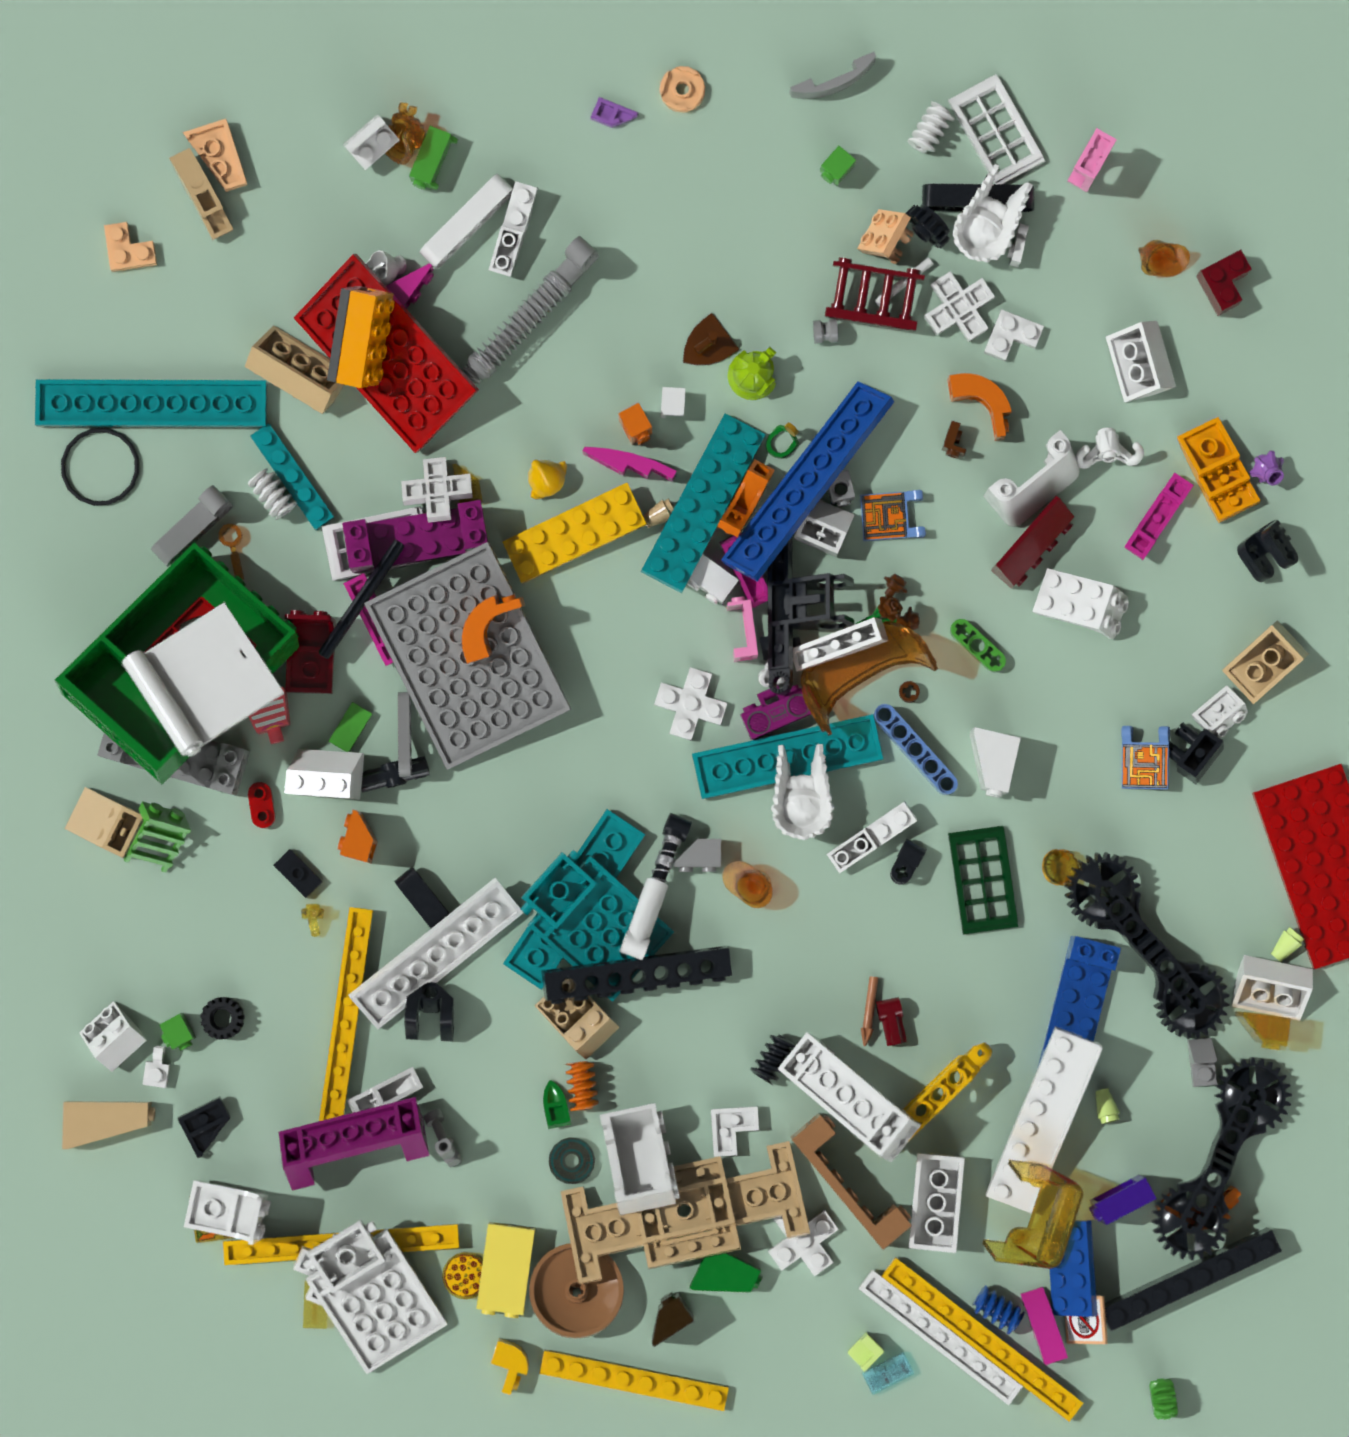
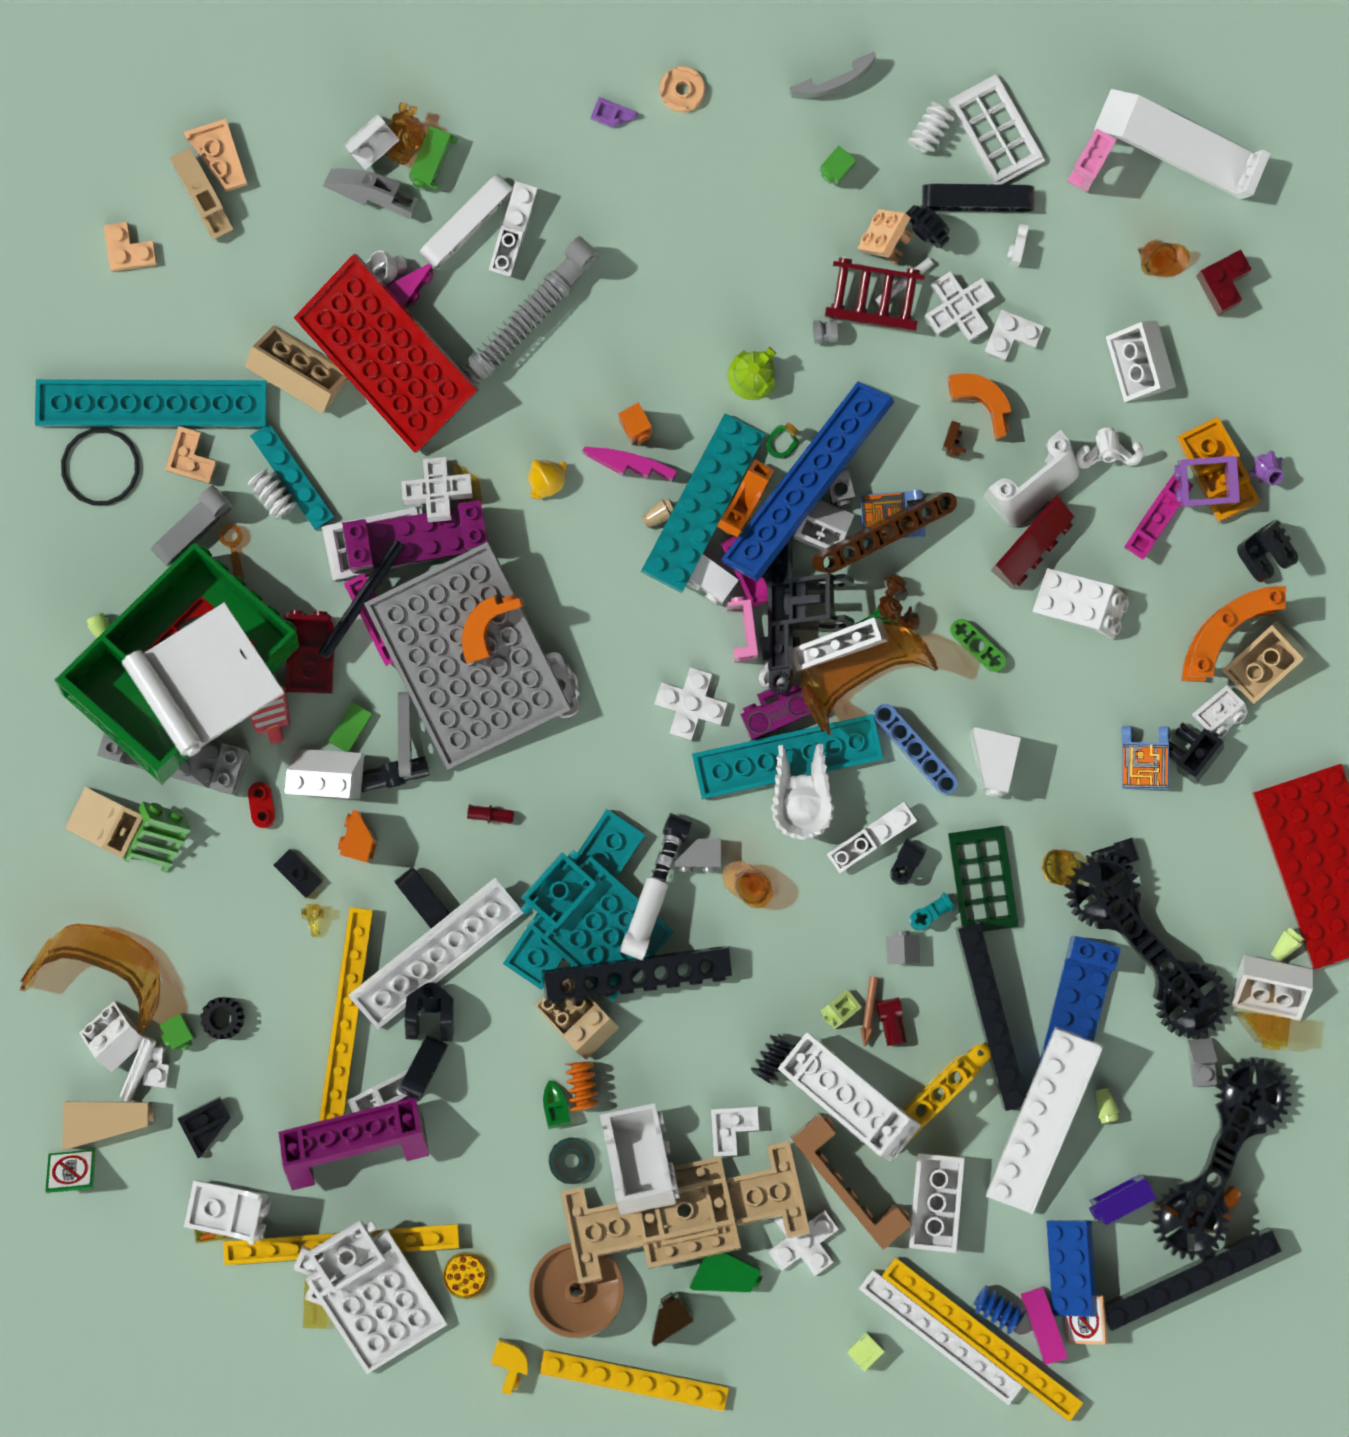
(70, 1171): none -> piece
(98, 624): none -> yellowish green cone
(110, 952): none -> clear orange piece
(137, 1069): none -> white axle
(184, 460): none -> light nougat plate
(360, 336): light orange piece -> none
(366, 186): none -> light grey slope
(423, 1067): none -> black beam
(444, 1145): light grey bar -> none
(490, 814): none -> dark red axle
(505, 1269): light yellow panel -> none
(563, 672): none -> white piece
(574, 533): yellow plate -> none
(672, 401): white panel -> none
(708, 343): reddish brown shield -> none
(840, 1009): none -> yellowish green bracket
(874, 532): none -> reddish brown beam
(887, 1373): clear light blue tile -> none
(902, 948): none -> light grey brick
(913, 698): reddish brown bush -> none
(931, 912): none -> teal connector
(987, 224): white piece -> none
(991, 1015): none -> black brick
(1050, 1223): clear yellow windscreen -> none
(1124, 849): none -> black piece
(1163, 1398): bright green gear -> none
(1182, 143): none -> white panel
(1210, 637): none -> orange fence
(1231, 479): none -> medium lavender window

